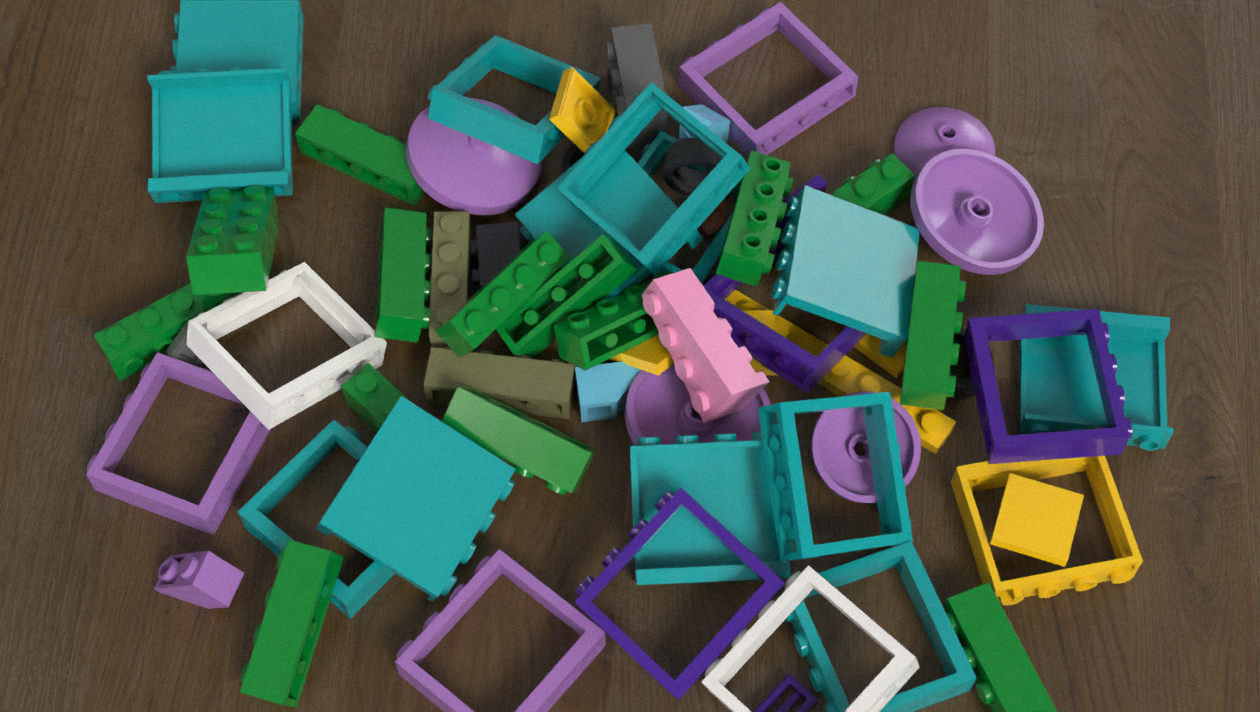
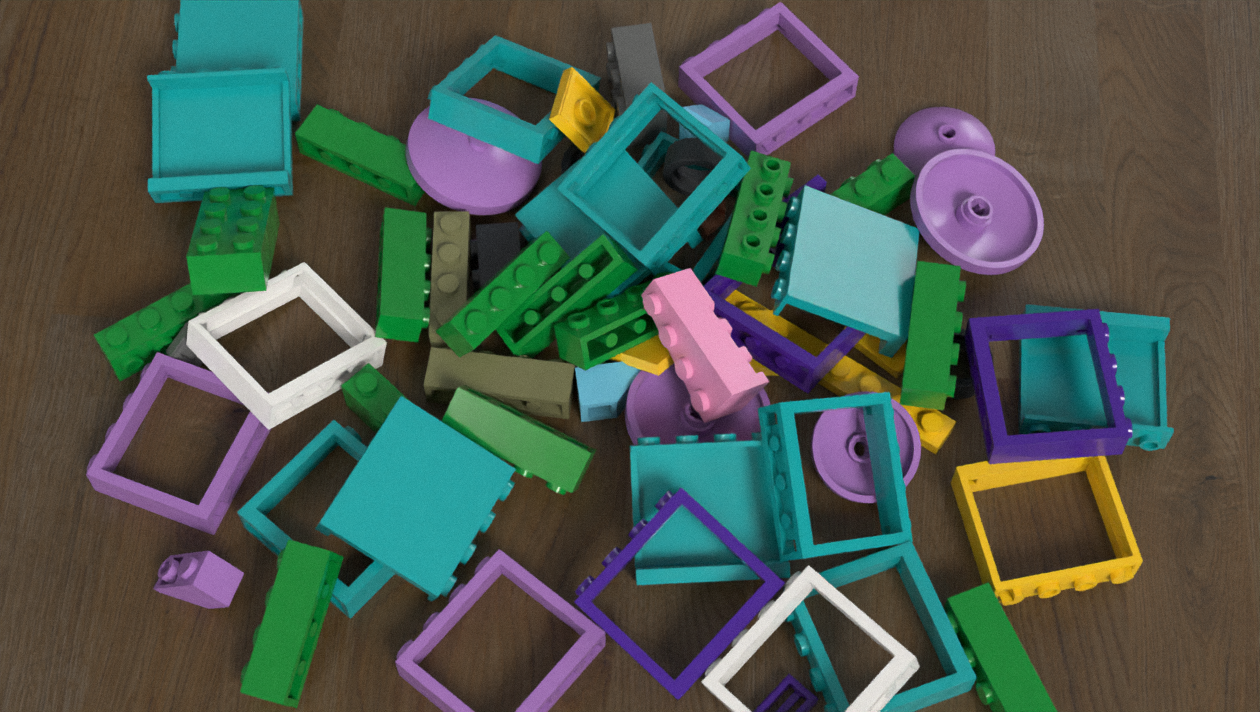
(1037, 519): yellow tile -> none

